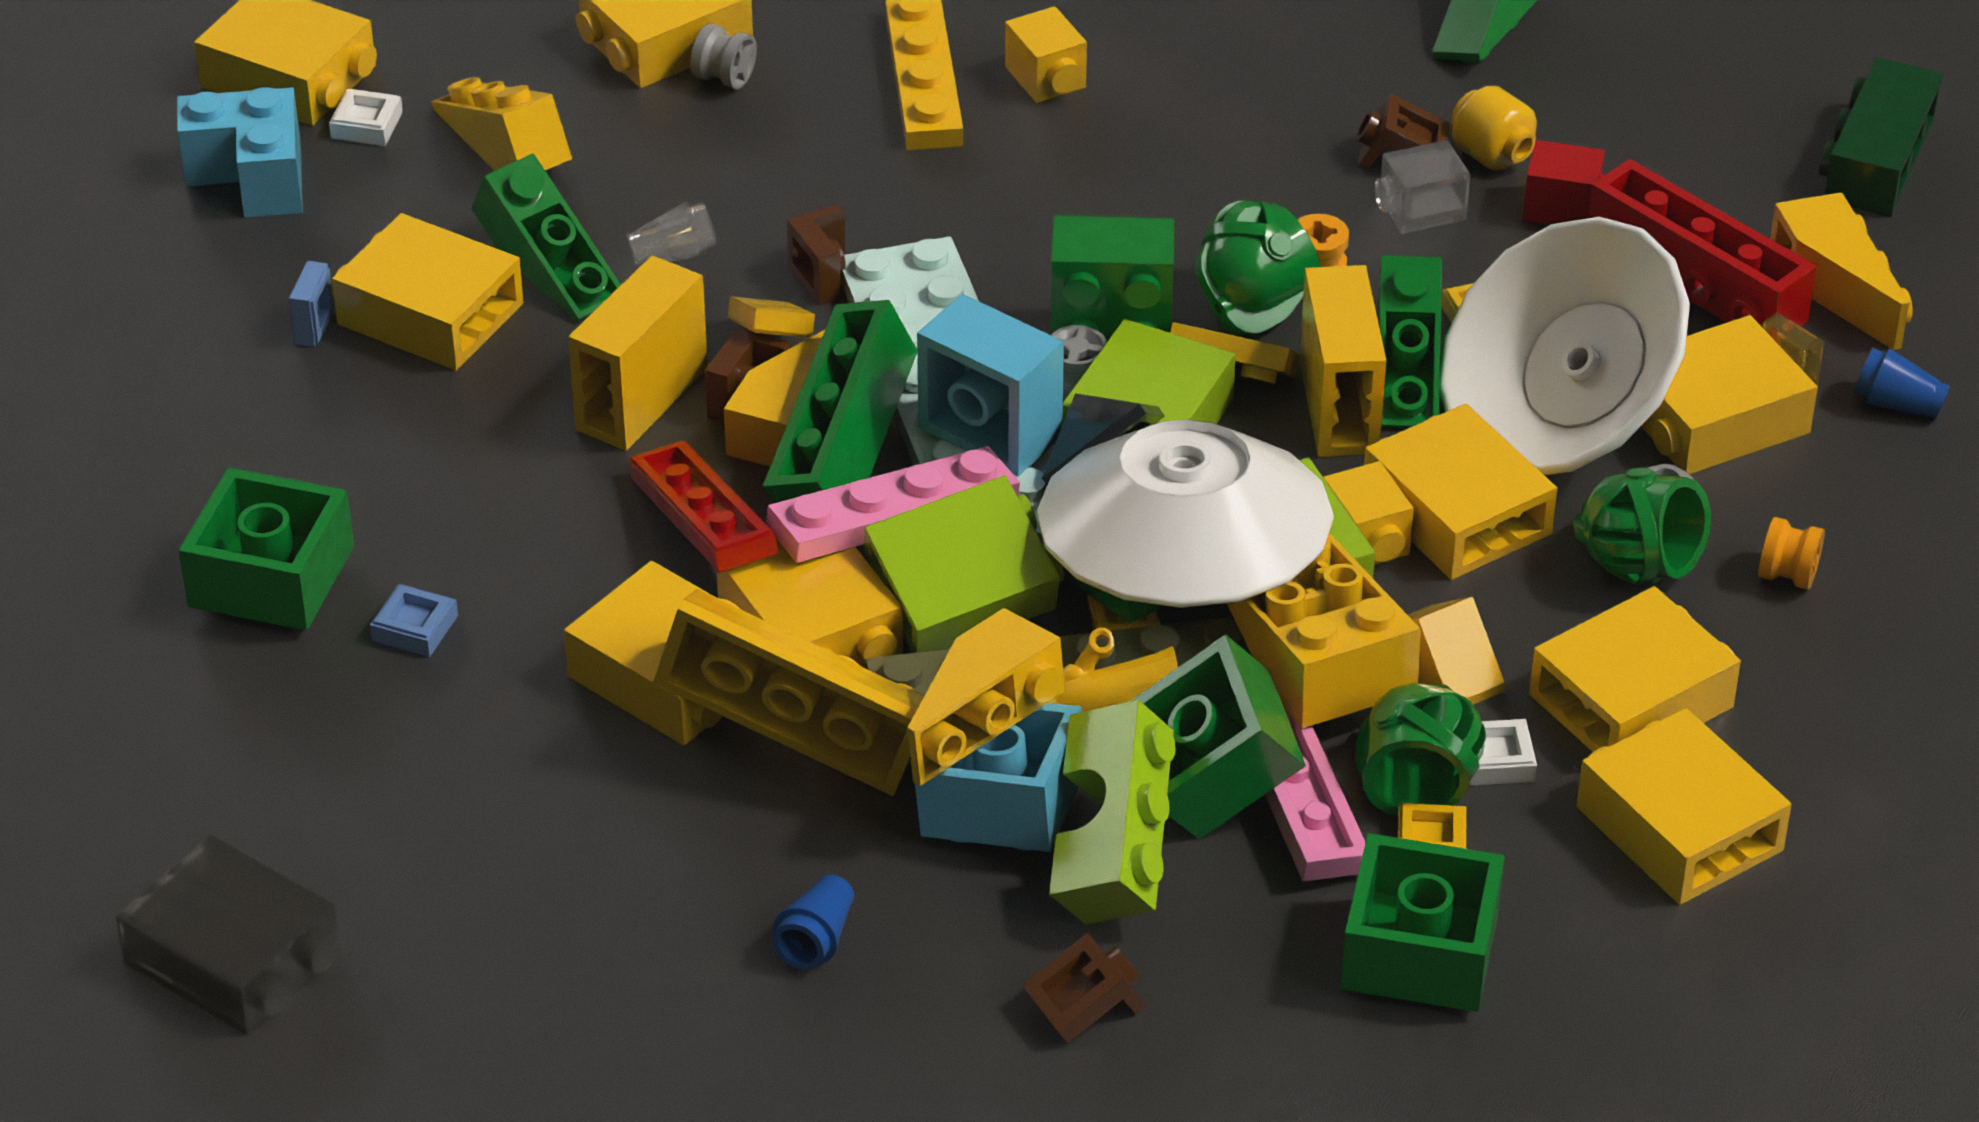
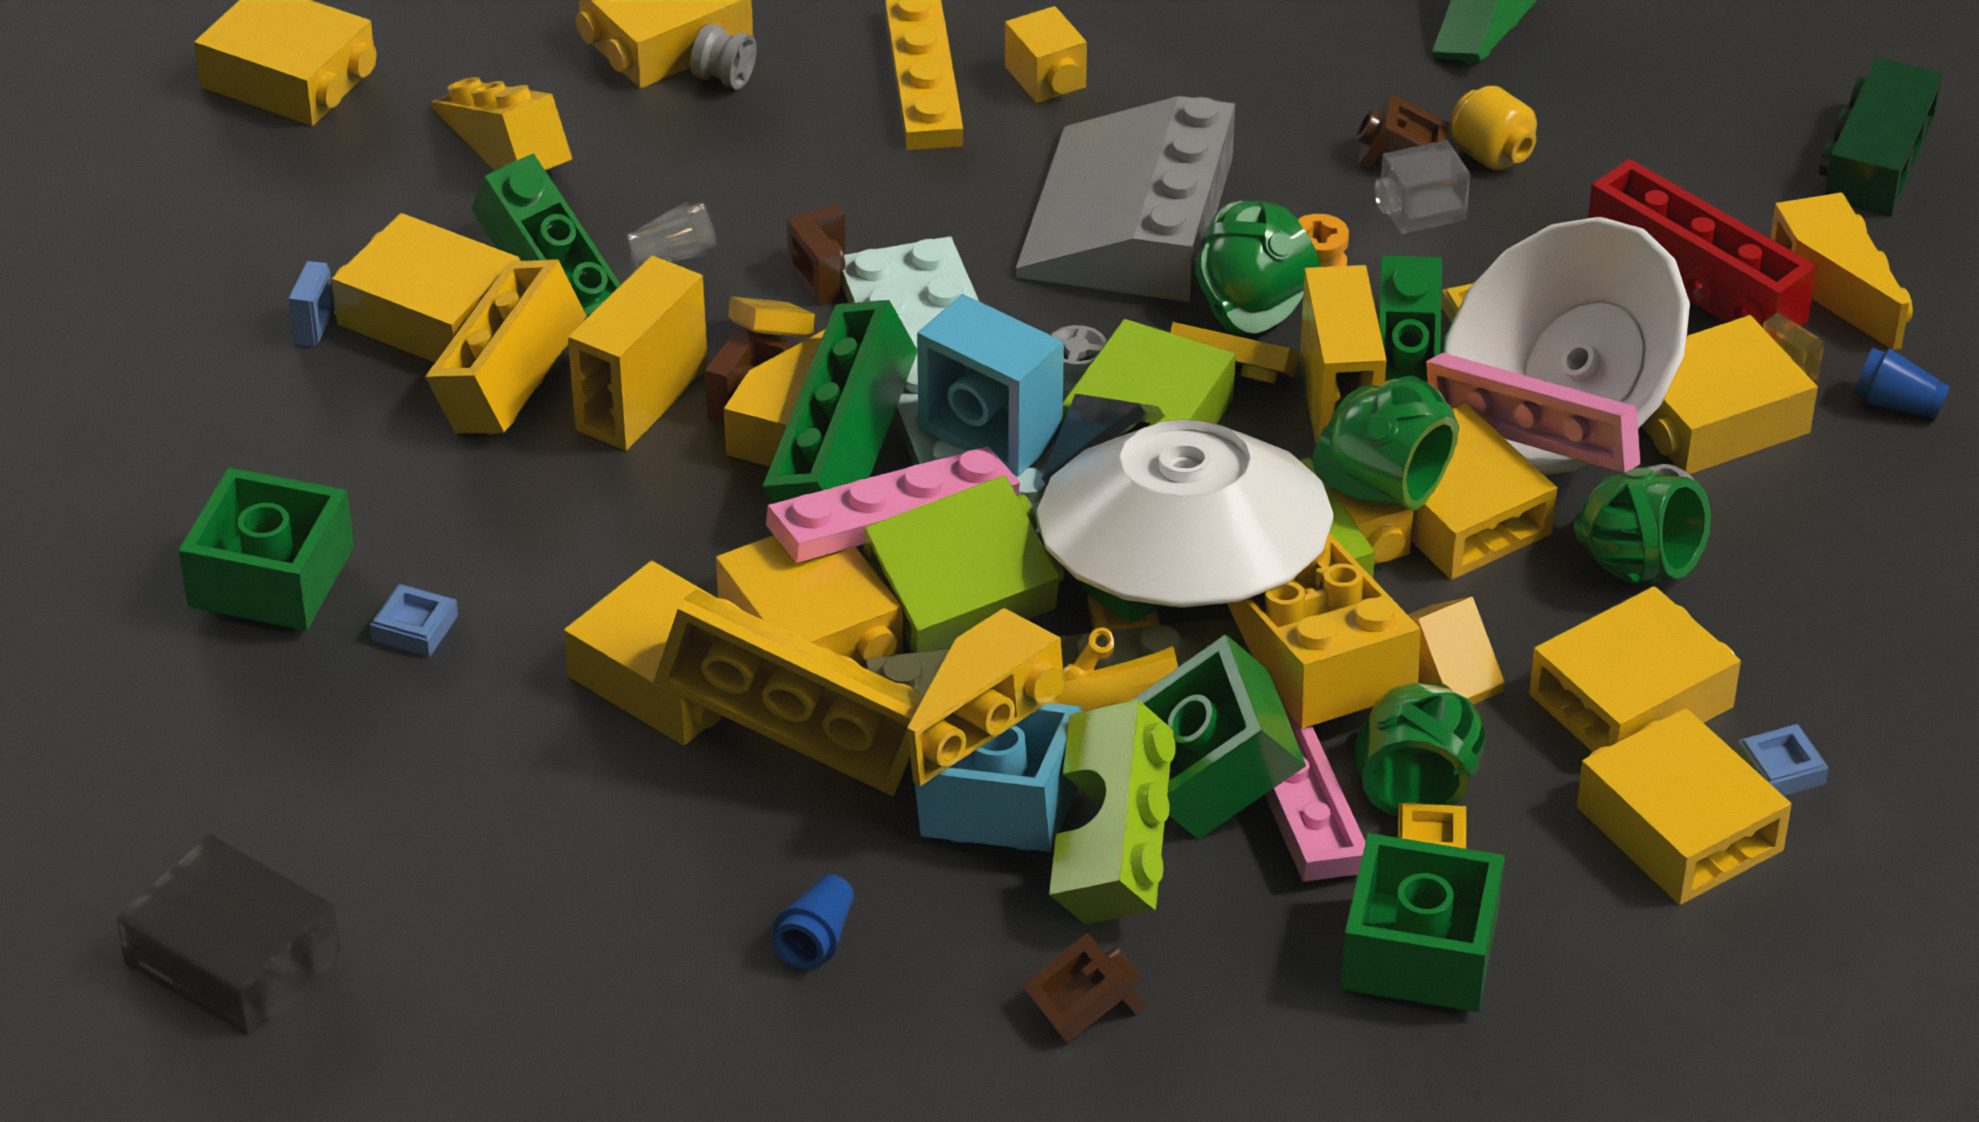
(245, 141): medium azure brick -> none
(366, 117): white tile -> none
(506, 347): none -> yellow brick
(702, 506): red tile -> none
(1112, 272): green brick -> none
(1132, 199): none -> light grey slope
(1388, 444): none -> green helmet
(1506, 754): white tile -> none
(1541, 412): none -> bright pink plate
(1560, 182): red brick -> none
(1785, 759): none -> medium blue tile
(1791, 553): light orange wheel -> none

